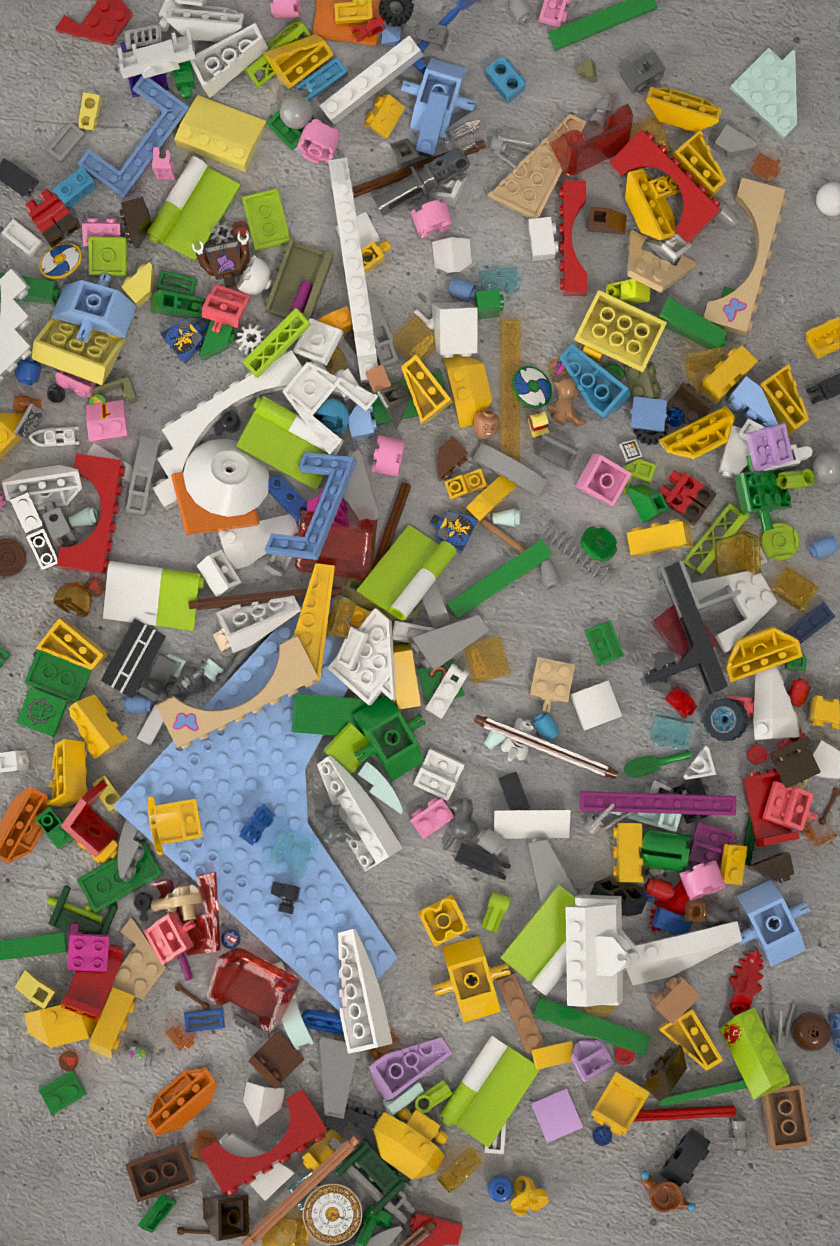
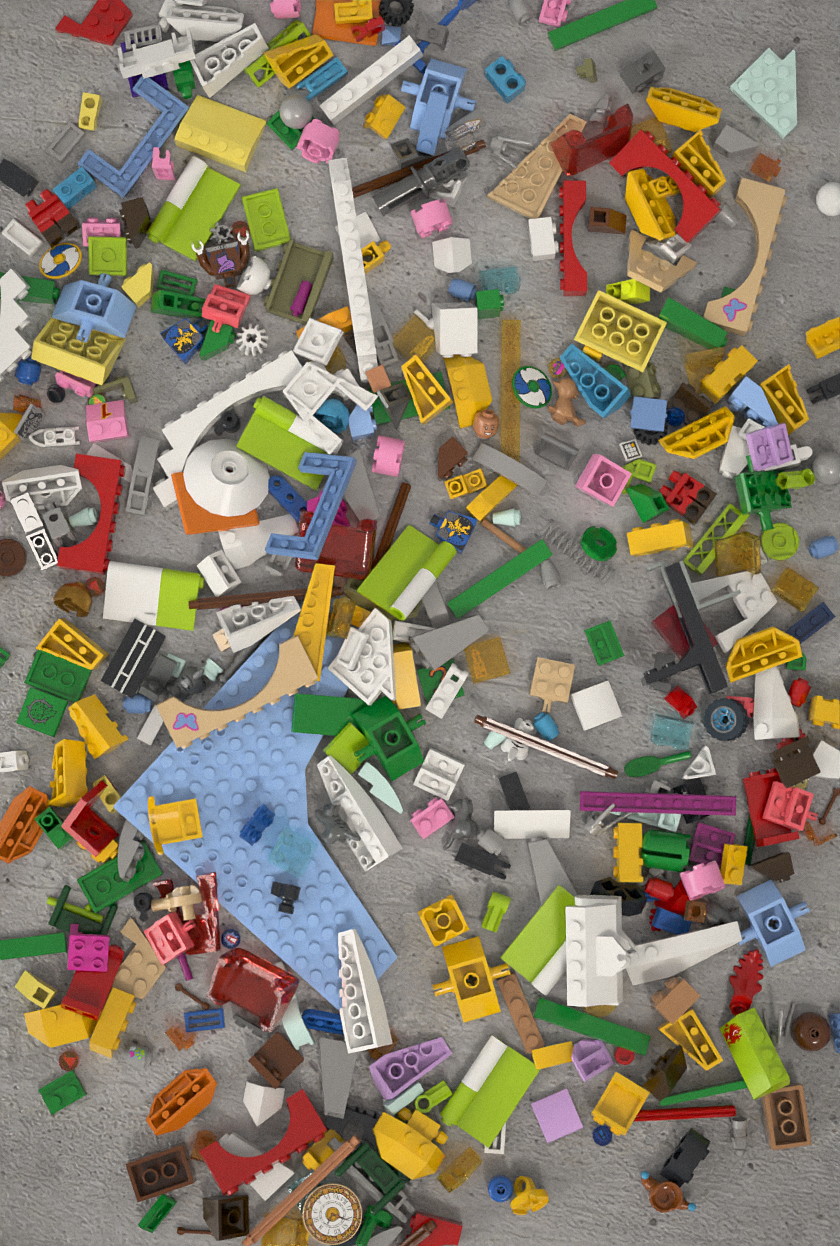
(277, 342): lime fence -> none
(538, 424): light yellow leg -> none
(756, 754): red tile -> none

